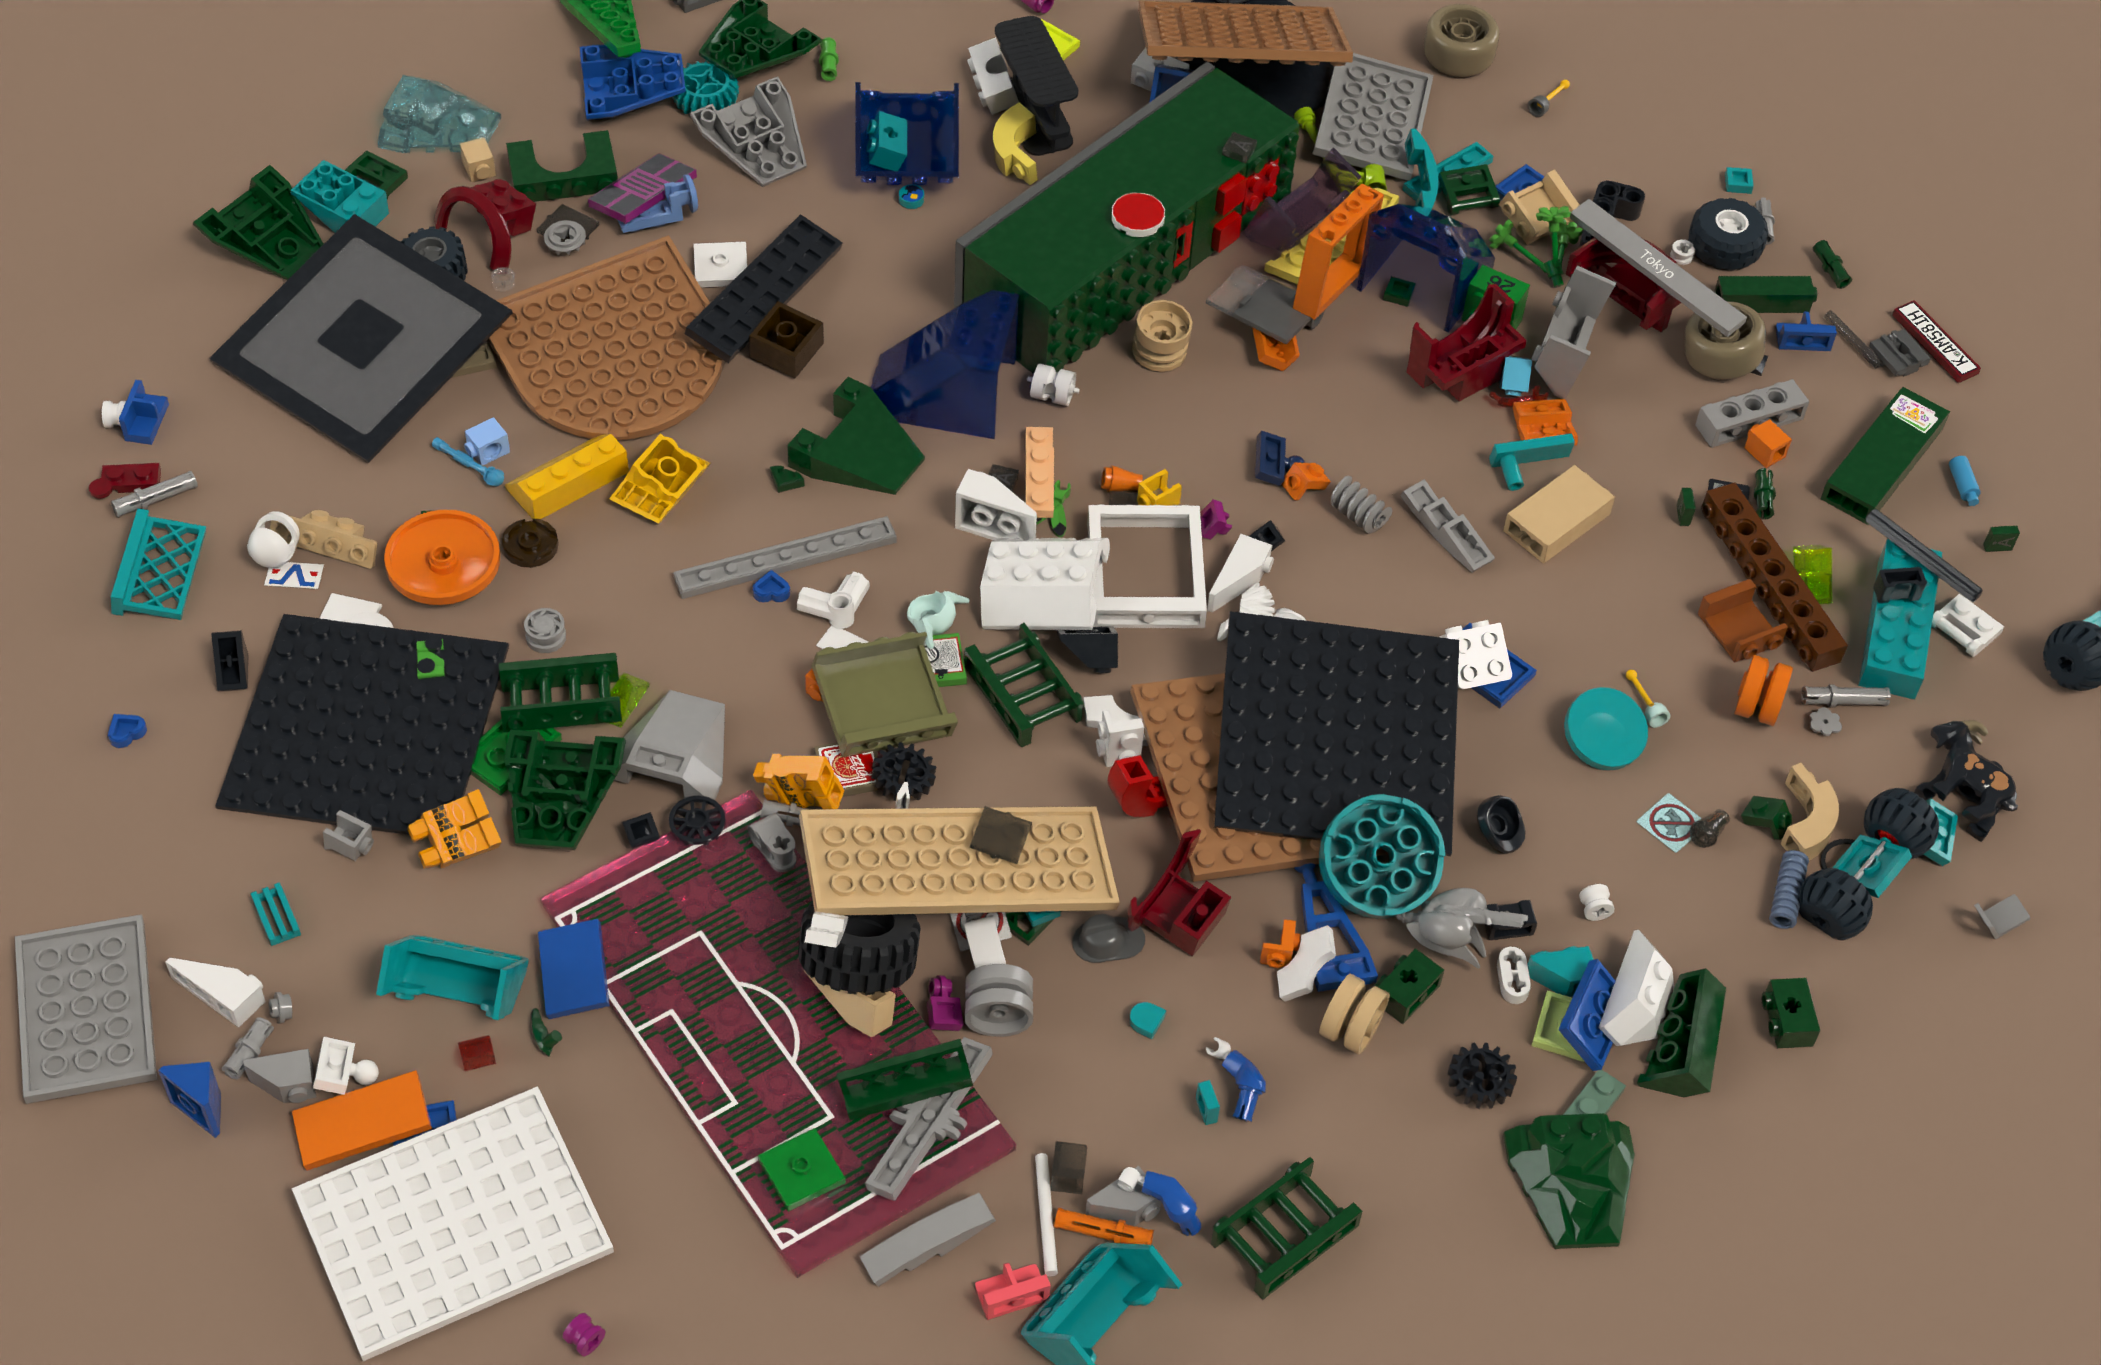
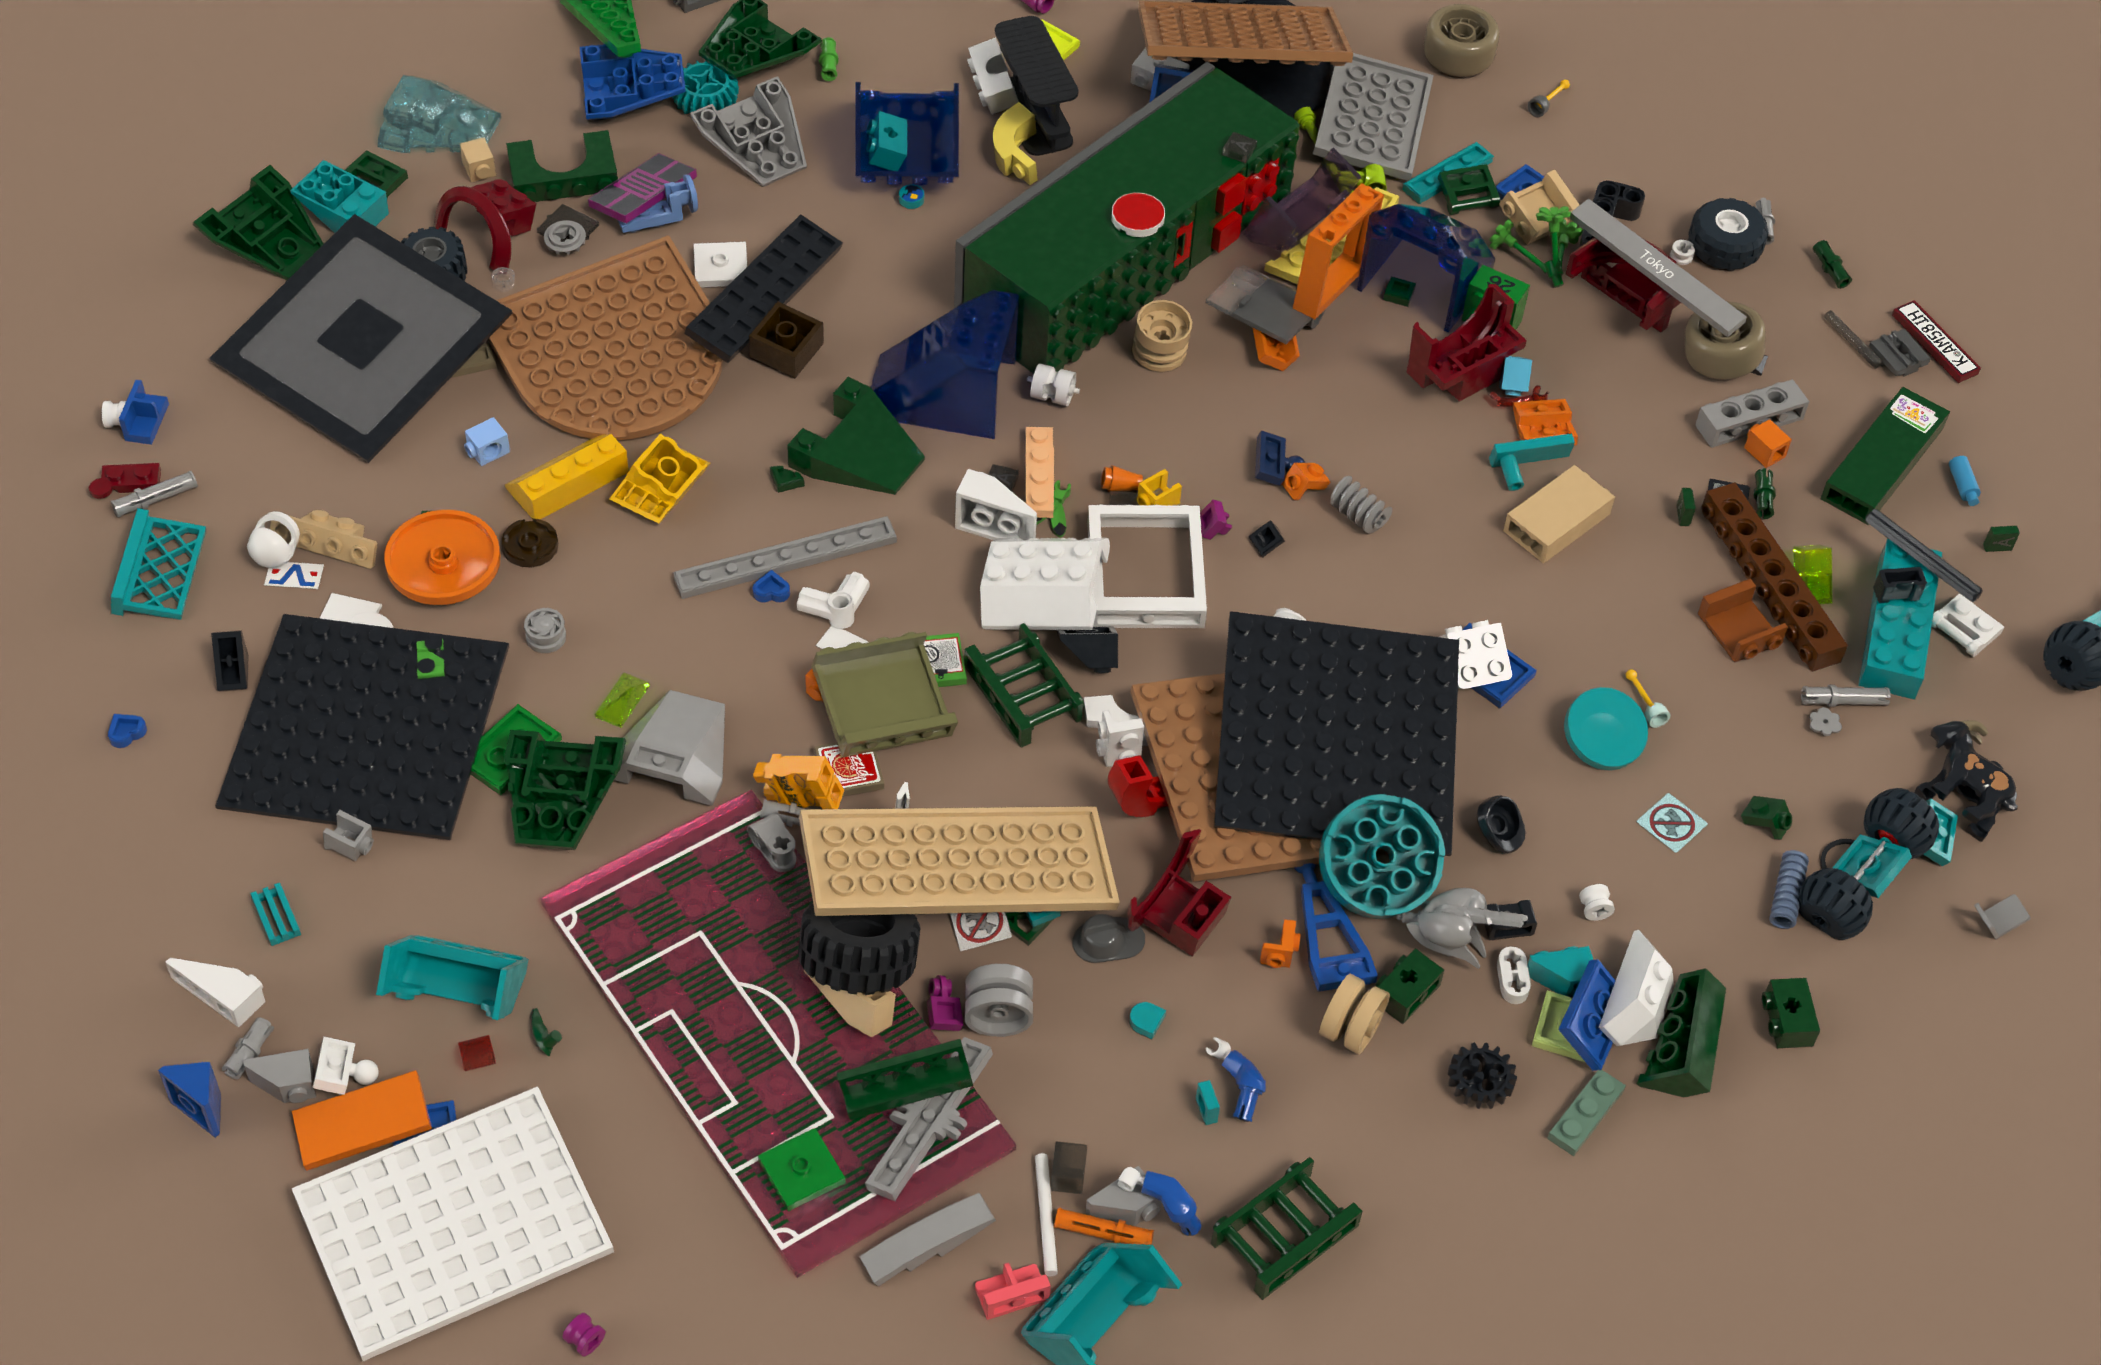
(84, 1009): light grey plate -> none
(280, 1007): light grey plate -> none
(445, 831): light orange hips -> none
(490, 475): dark azure piece -> none
(560, 672): dark green fence -> none
(573, 969): blue tile -> none
(641, 830): black slope -> none
(697, 820): black wheel -> none
(826, 929): white slope -> none
(894, 759): black gear -> none
(934, 613): light aqua piece -> none
(984, 942): white beam -> none
(1000, 835): clear smoke piece -> none
(1241, 571): white slope -> none
(1254, 601): white hair -> none
(1299, 975): white tile -> none
(1420, 154): teal slope -> none
(1446, 527): light grey slope -> none
(1565, 342): light grey windscreen -> none
(1575, 1175): dark green wedge -> none
(1708, 829): clear smoke cone -> none
(1739, 180): teal tile -> none
(1766, 691): orange wheel -> none
(1769, 293): dark green brick -> none
(1805, 335): blue panel -> none
(1821, 809): tan arch -> none

